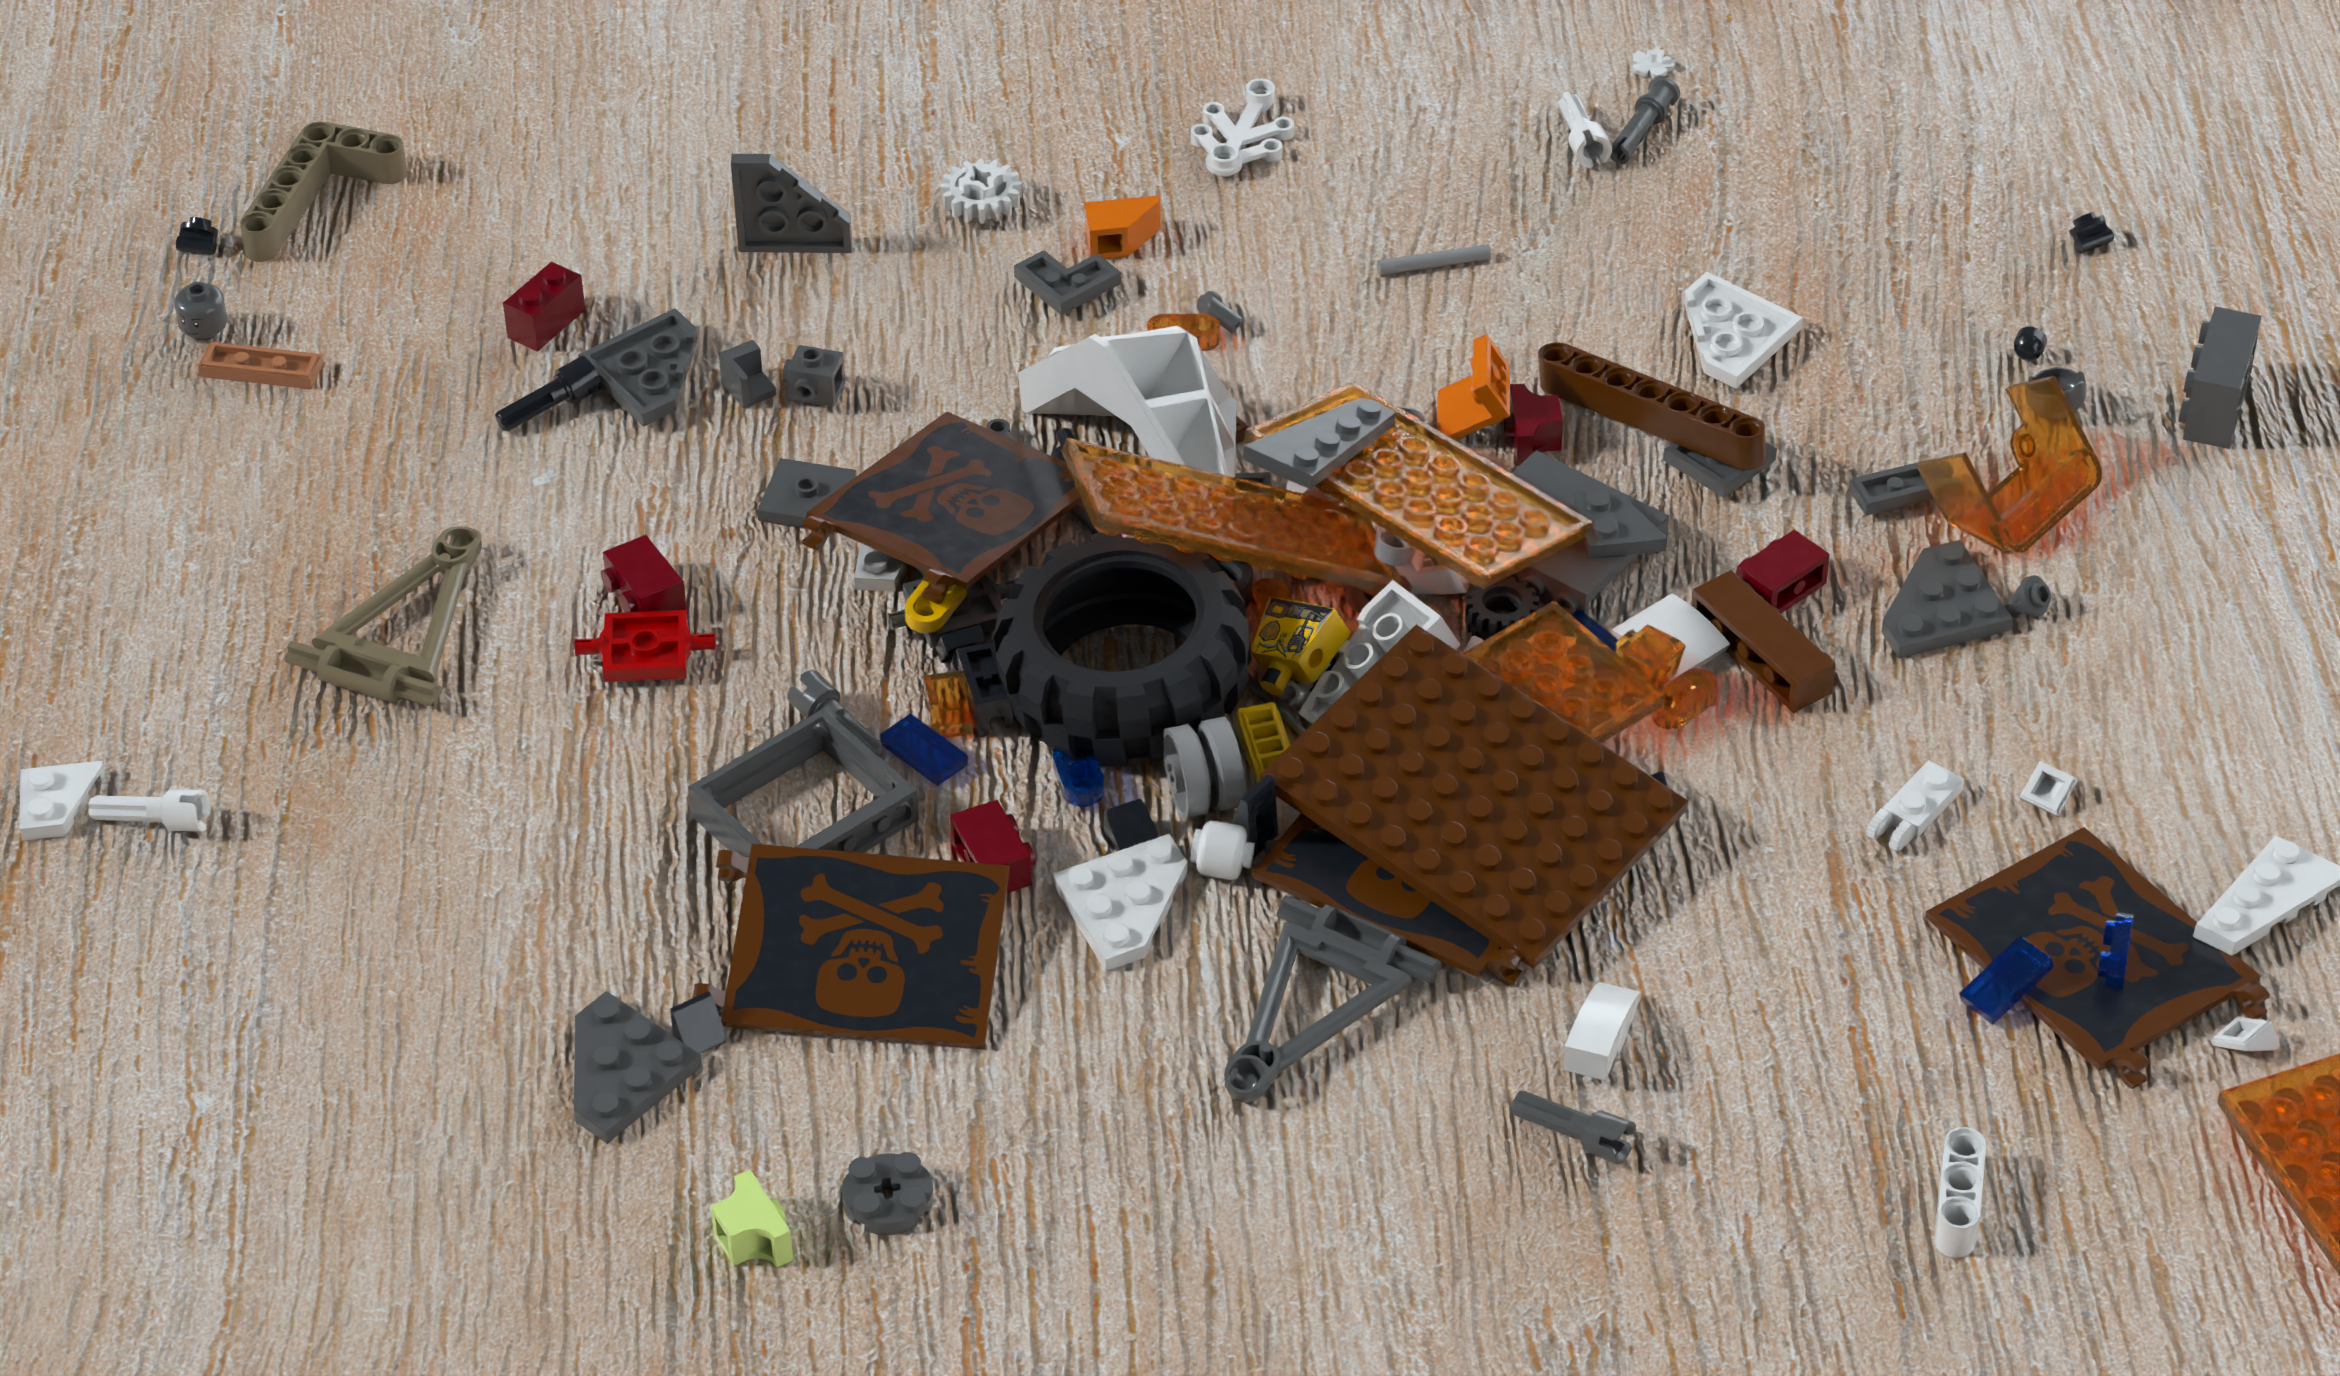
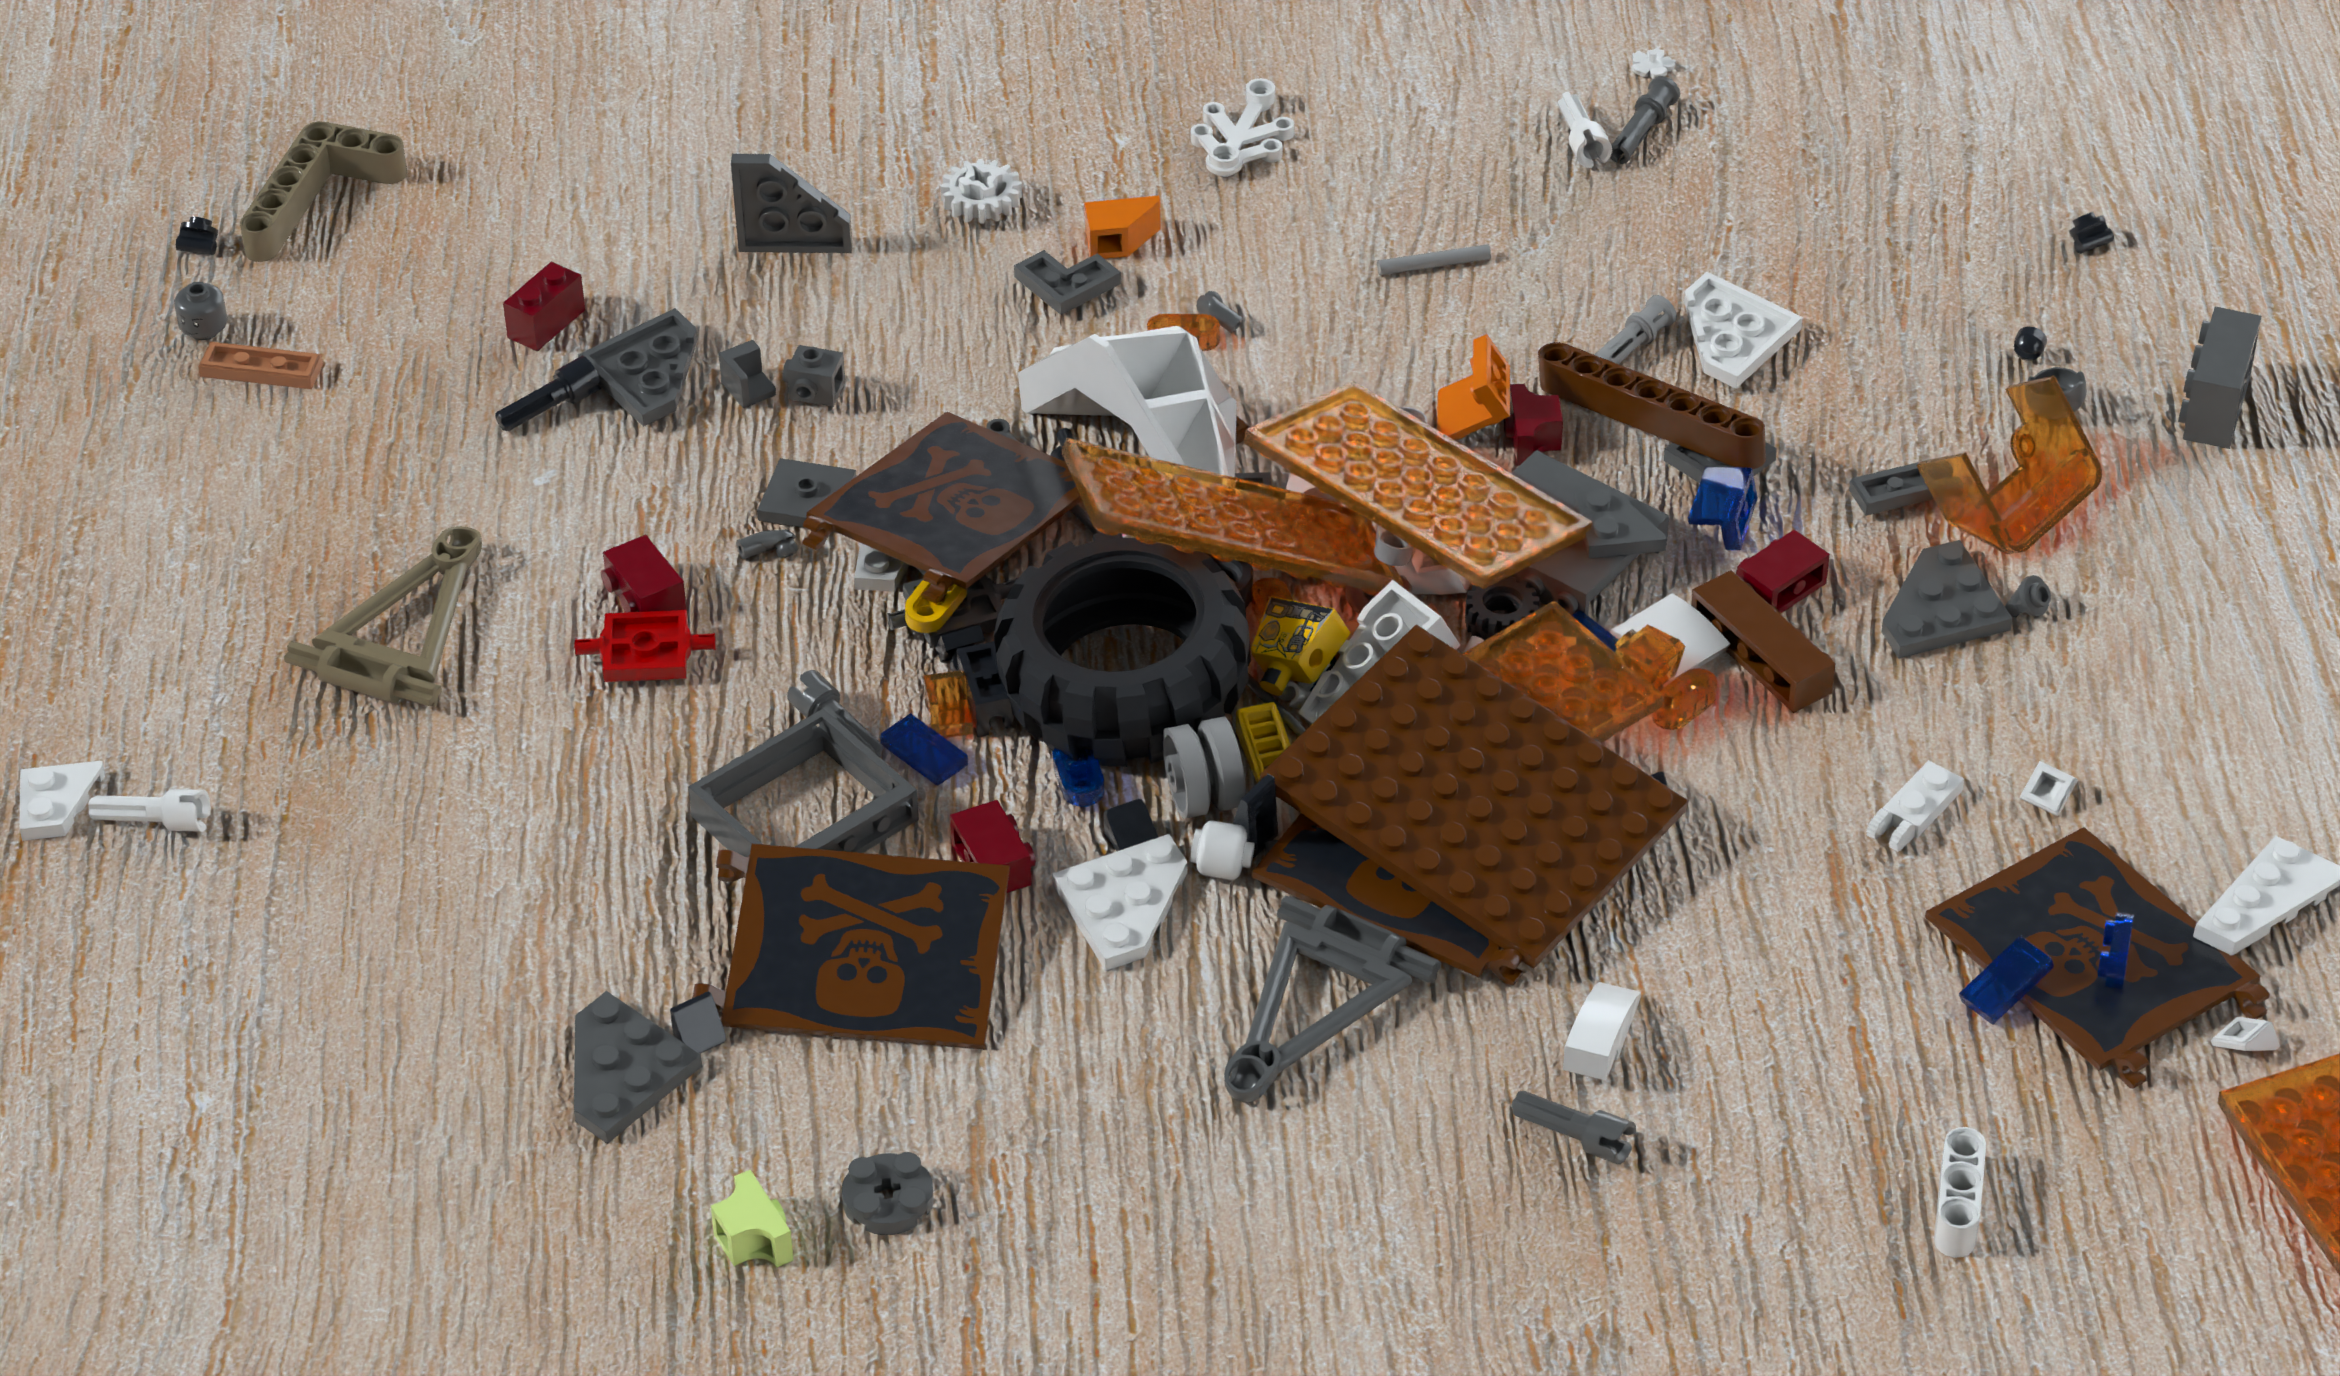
(766, 540): none -> dark grey arm
(1322, 443): wing -> none
(1639, 329): none -> light grey pin
(1725, 499): none -> clear blue panel

